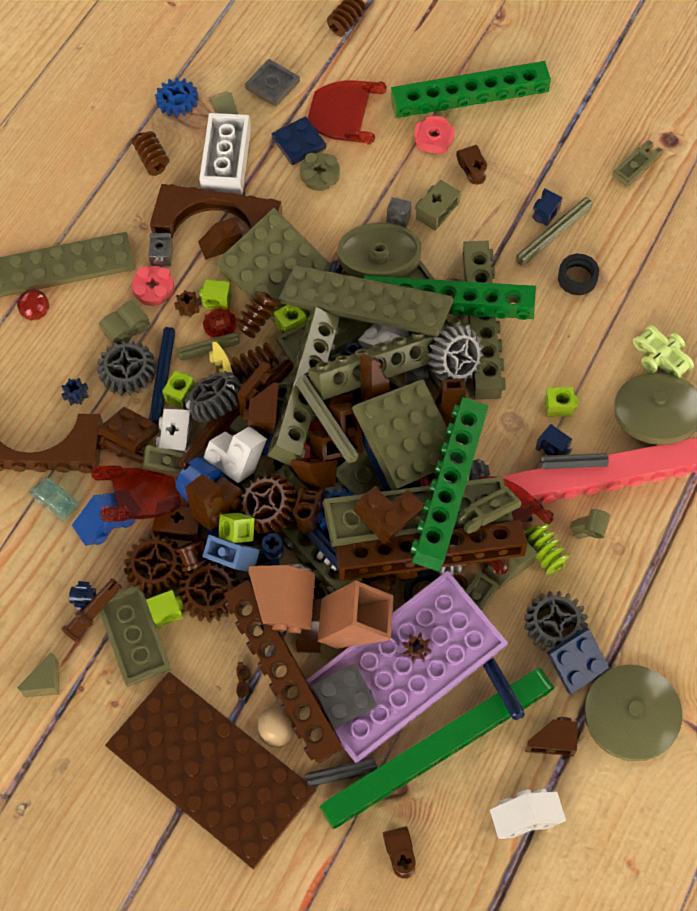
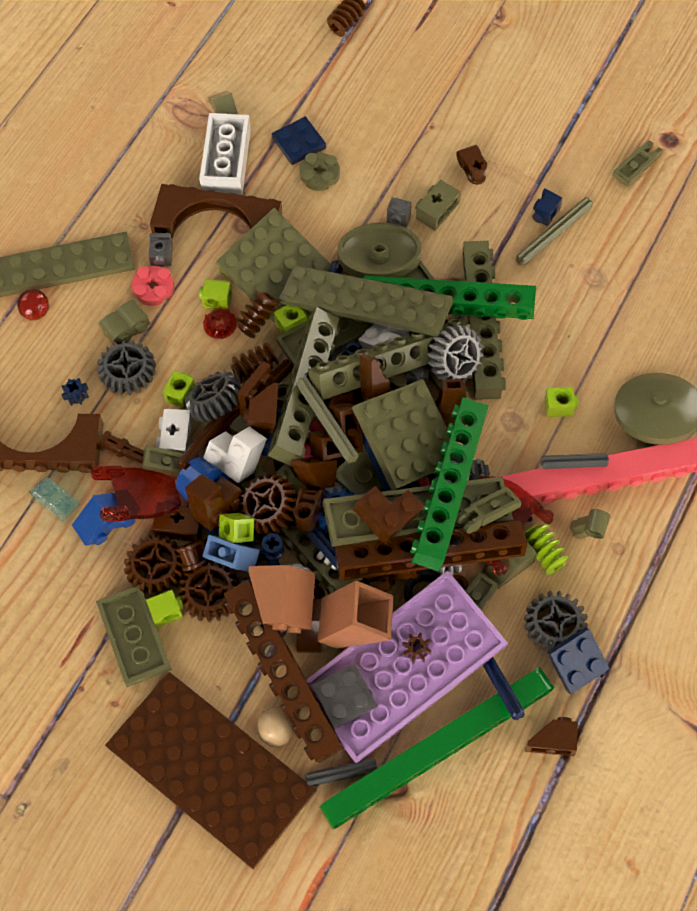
(43, 679): olive slope -> none
(81, 594): dark blue gear -> none
(85, 617): reddish brown pin -> none
(129, 429): reddish brown plate -> none
(150, 152): reddish brown piece -> none
(162, 374): dark blue axle -> none
(176, 97): blue gear -> none
(187, 303): reddish brown gear -> none
(205, 346): olive axle -> none
(219, 358): light yellow slope -> none
(220, 238): reddish brown slope -> none
(243, 674): reddish brown piece -> none
(272, 82): flat silver plate -> none
(340, 109): clear red piece -> none
(399, 848): reddish brown piece -> none
(431, 144): coral plate -> none
(470, 89): green brick -> none
(527, 813): white brick -> none
(554, 442): dark blue brick -> none
(585, 262): black tyre -> none
(633, 713): olive dish -> none
(662, 352): yellowish green axle -> none

